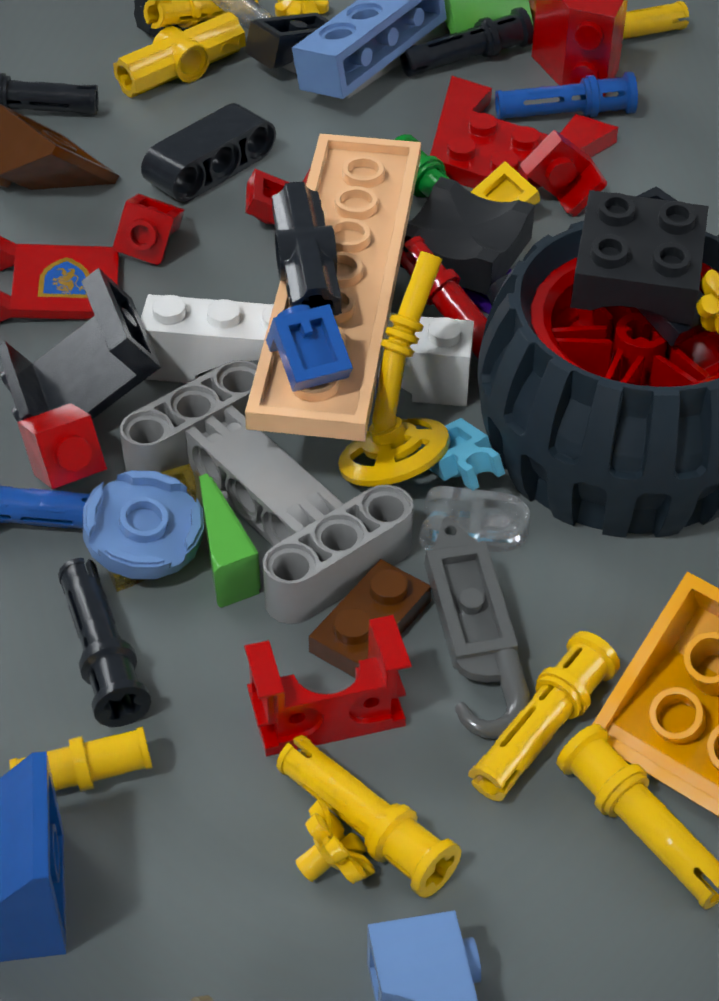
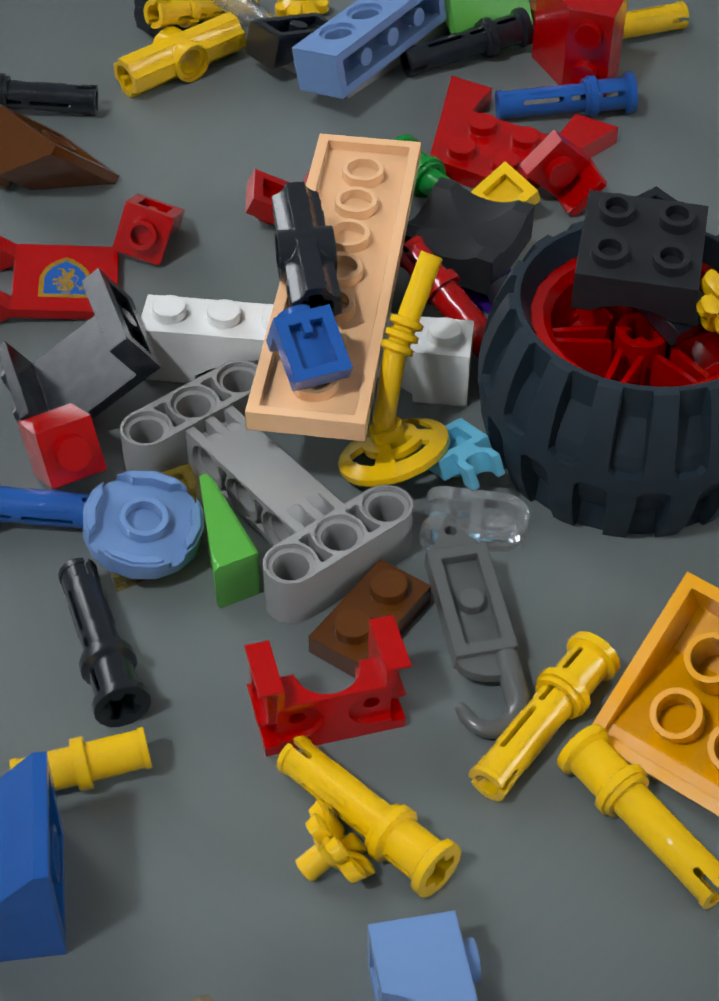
(208, 152): black beam -> none

